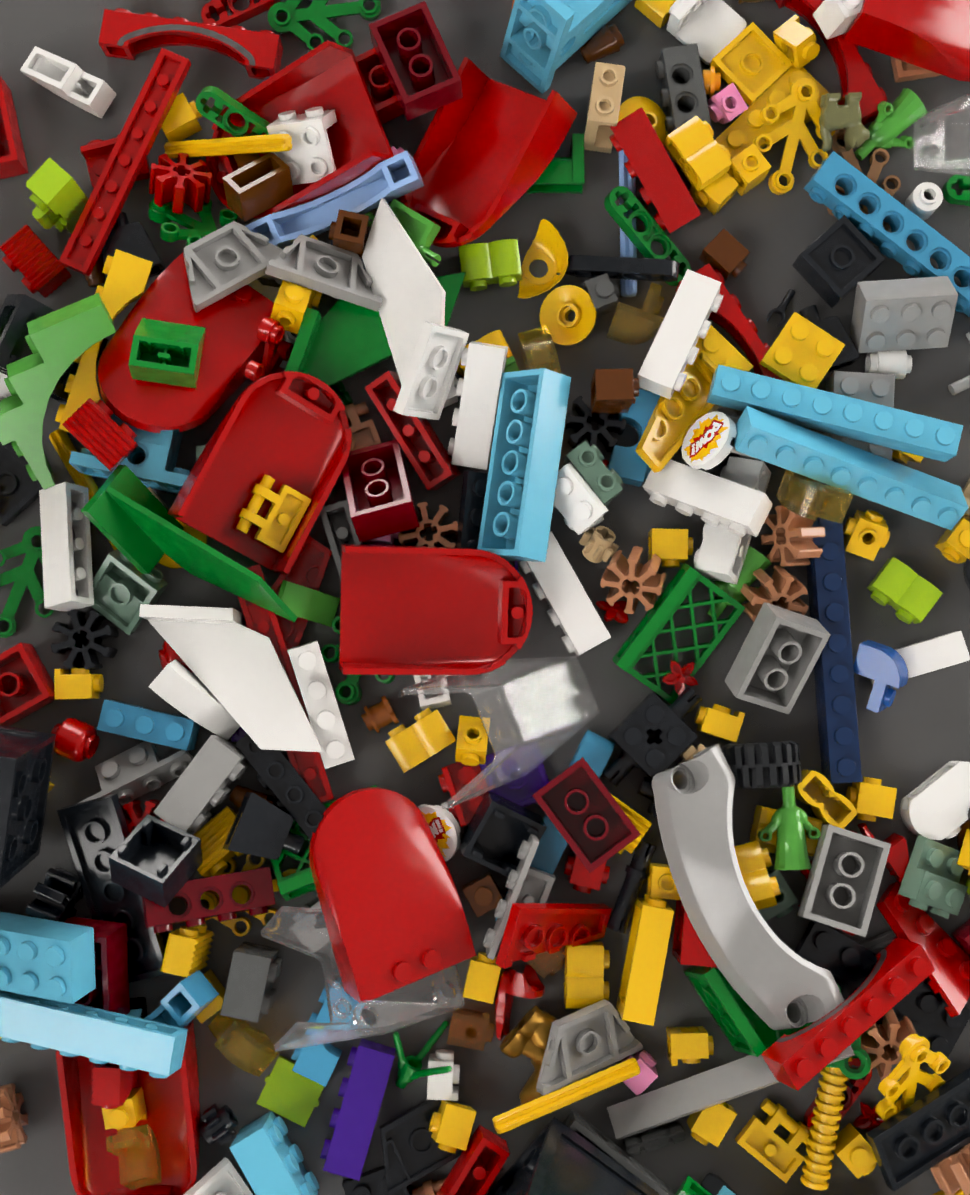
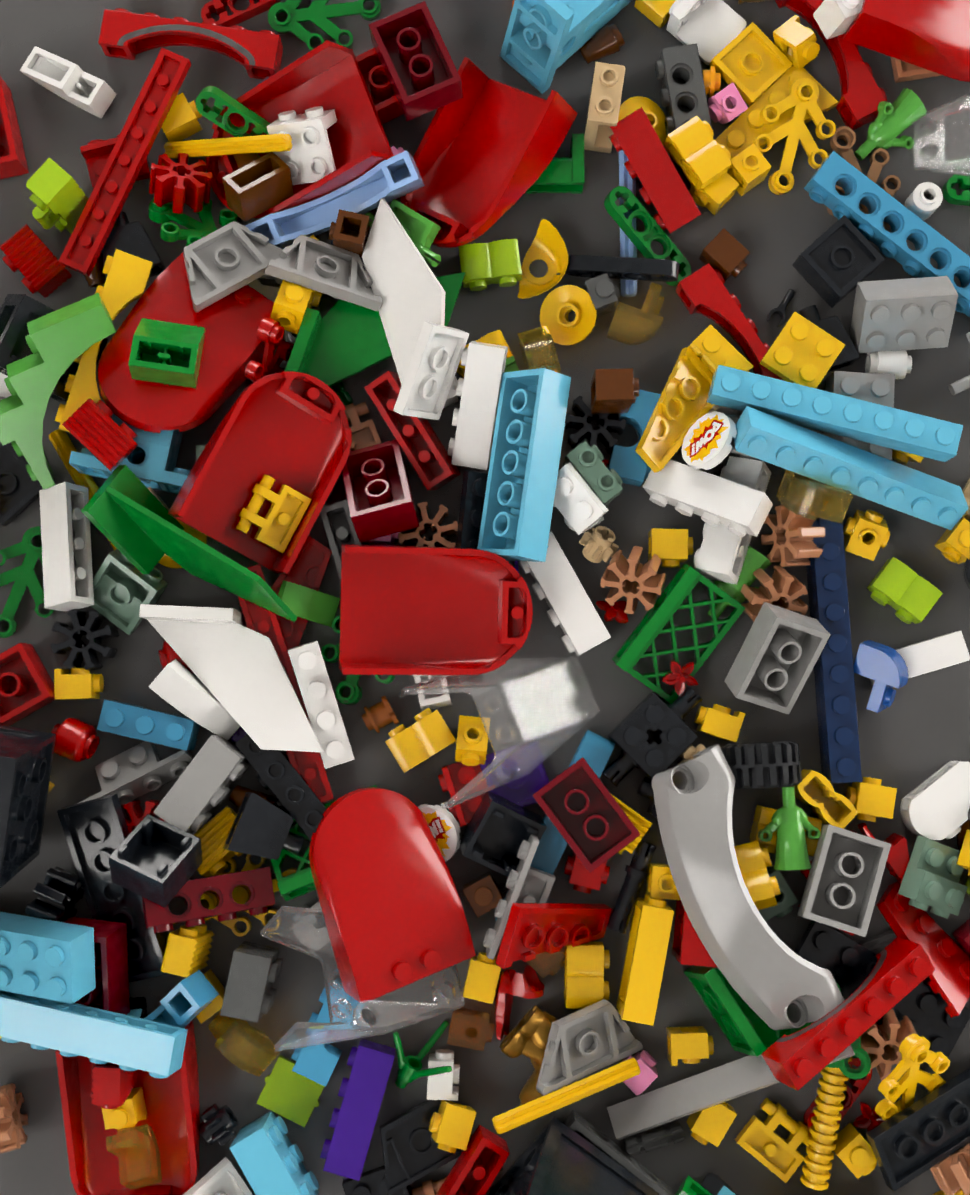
(679, 334): white brick -> none
(839, 117): olive animal -> none

